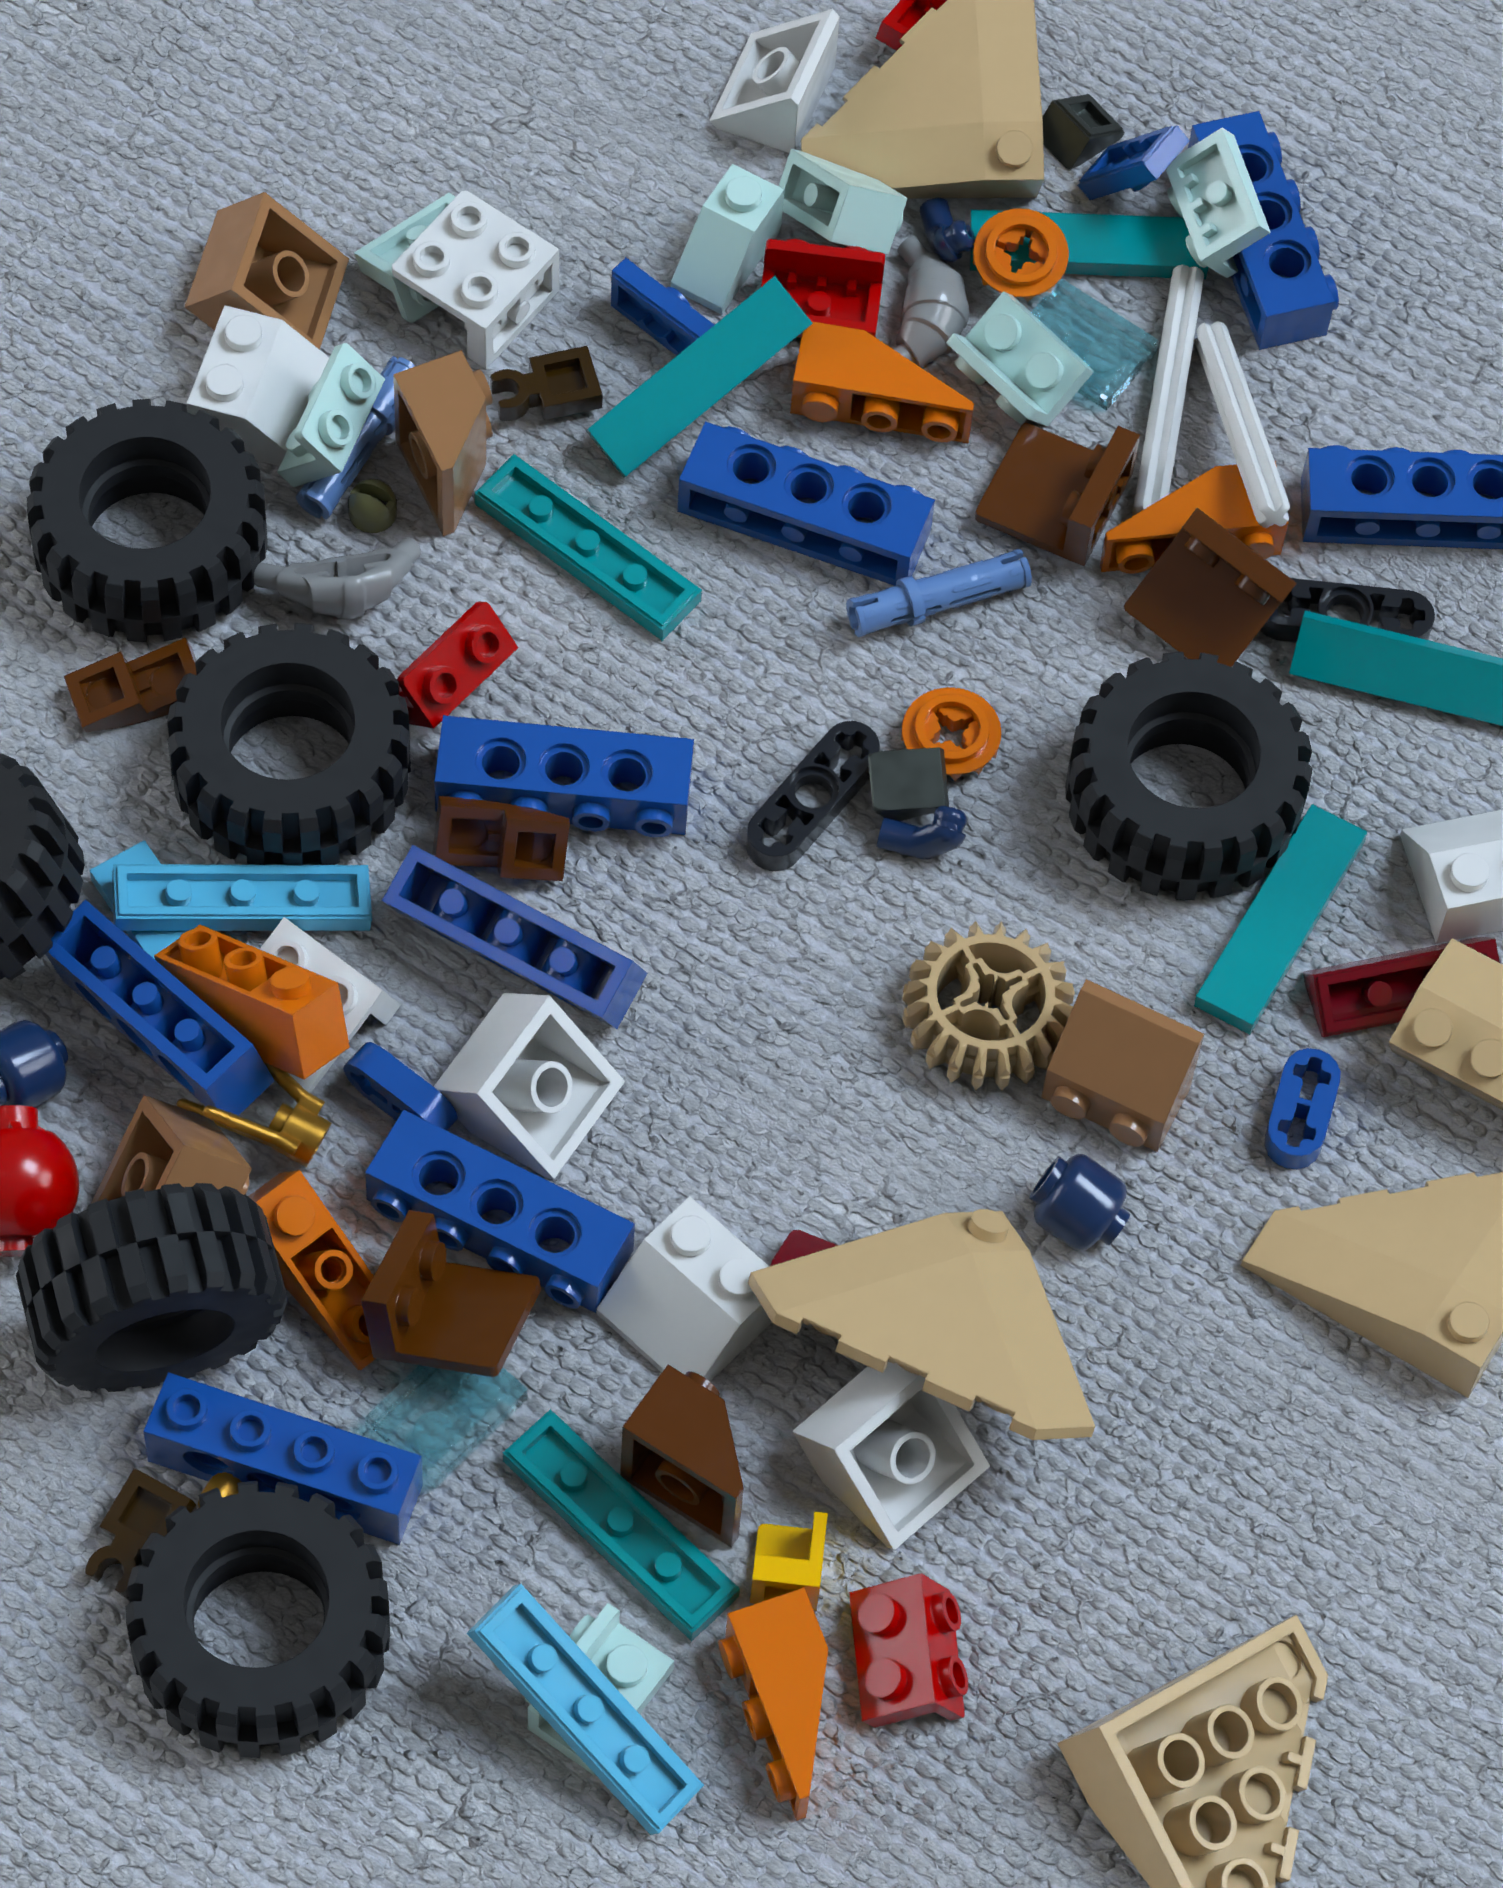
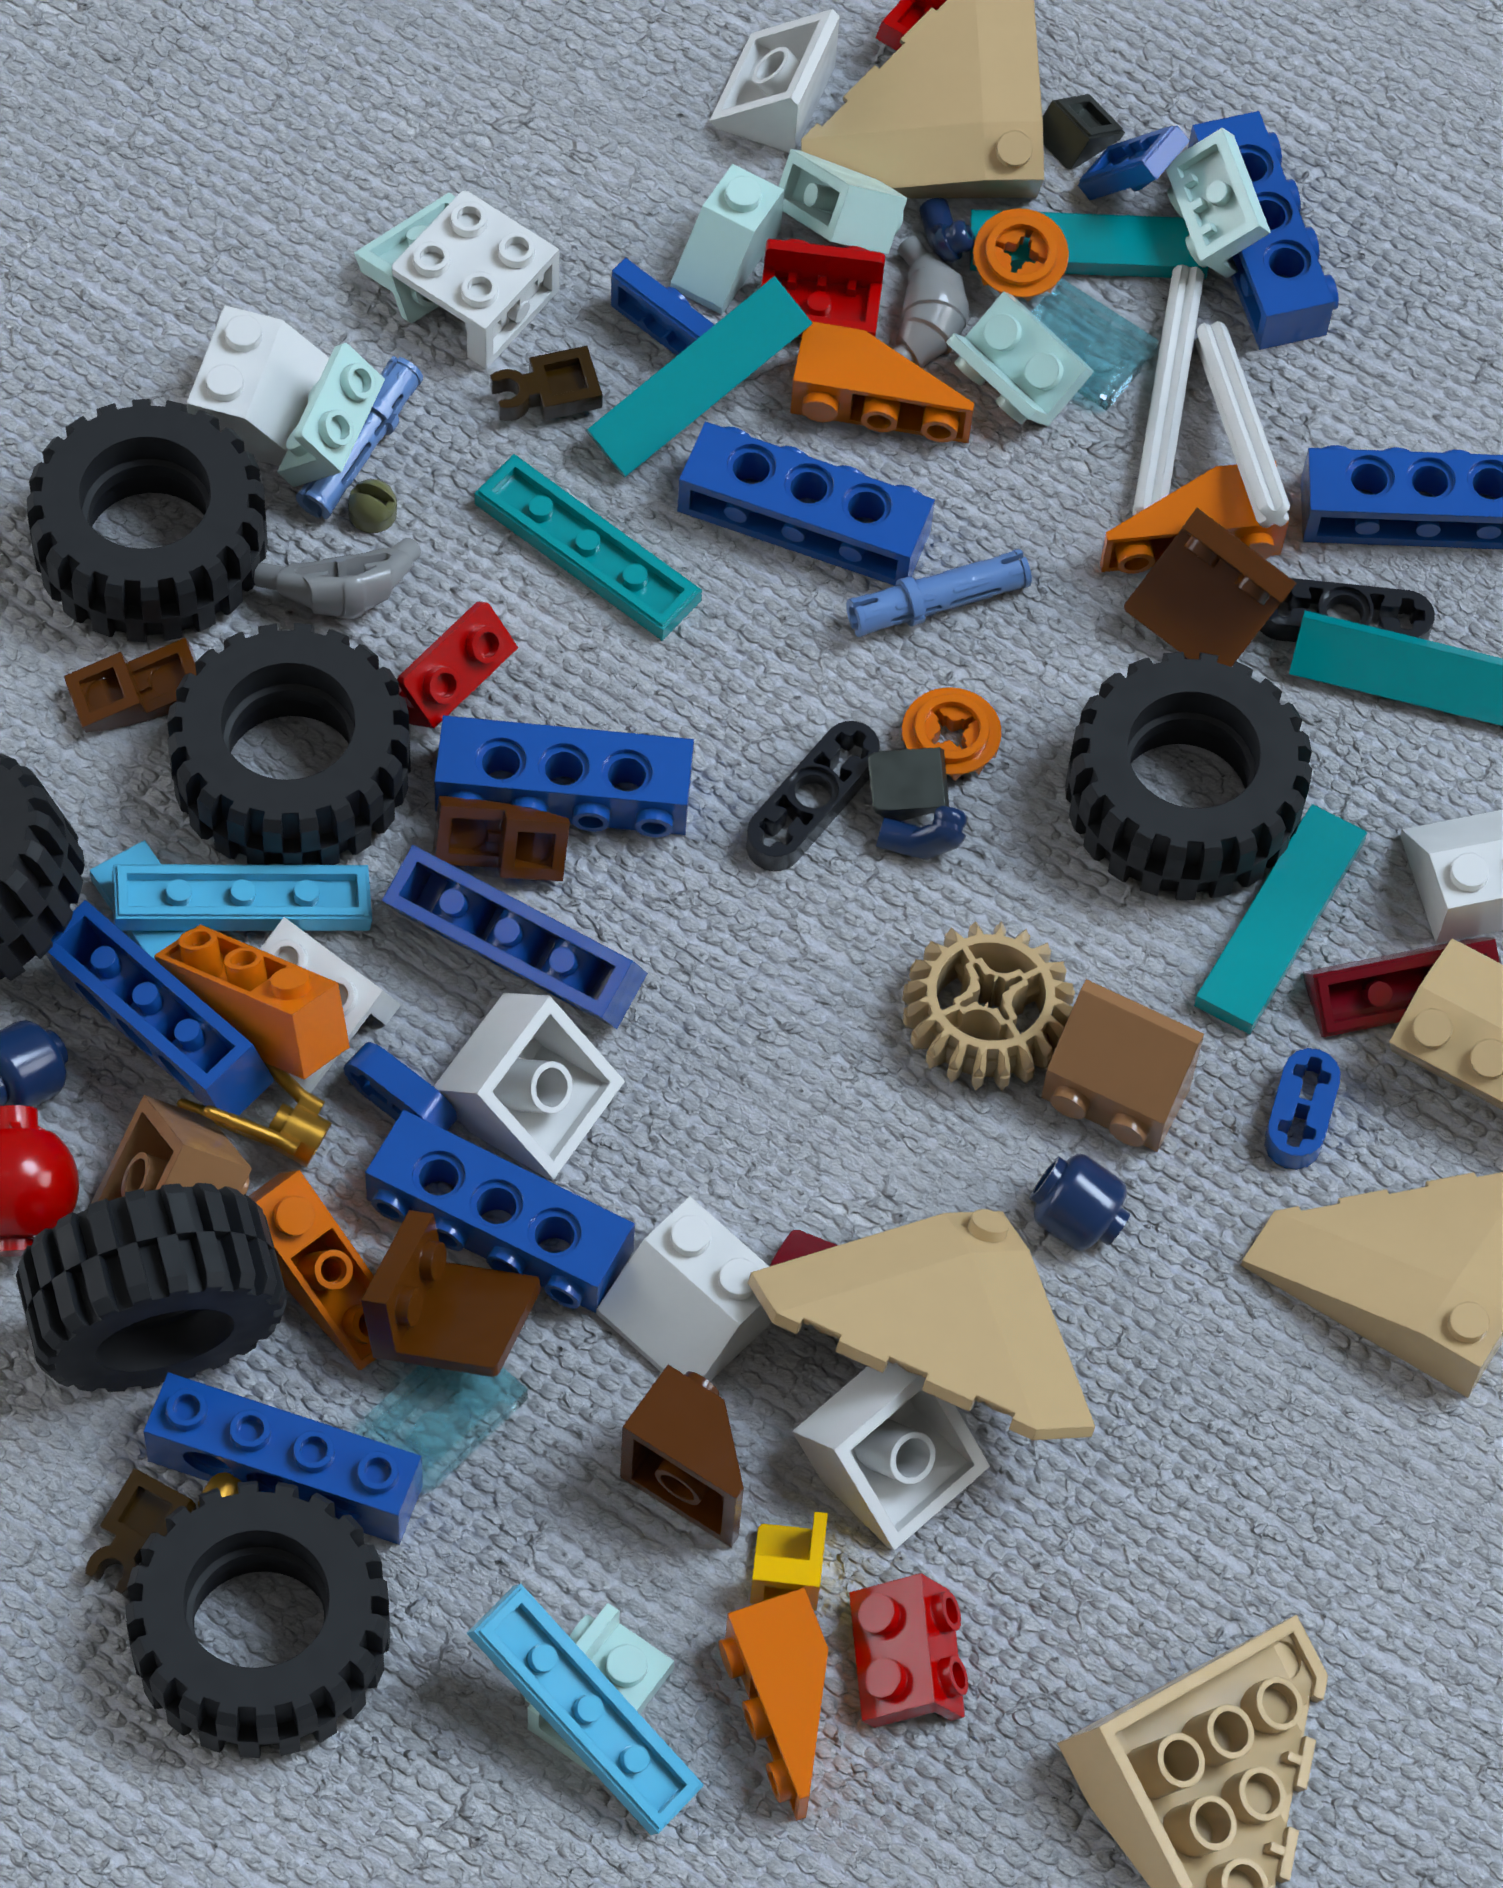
(267, 265): medium nougat slope -> none
(443, 432): medium nougat slope -> none
(621, 1525): teal tile -> none
(1058, 490): reddish brown bracket -> none

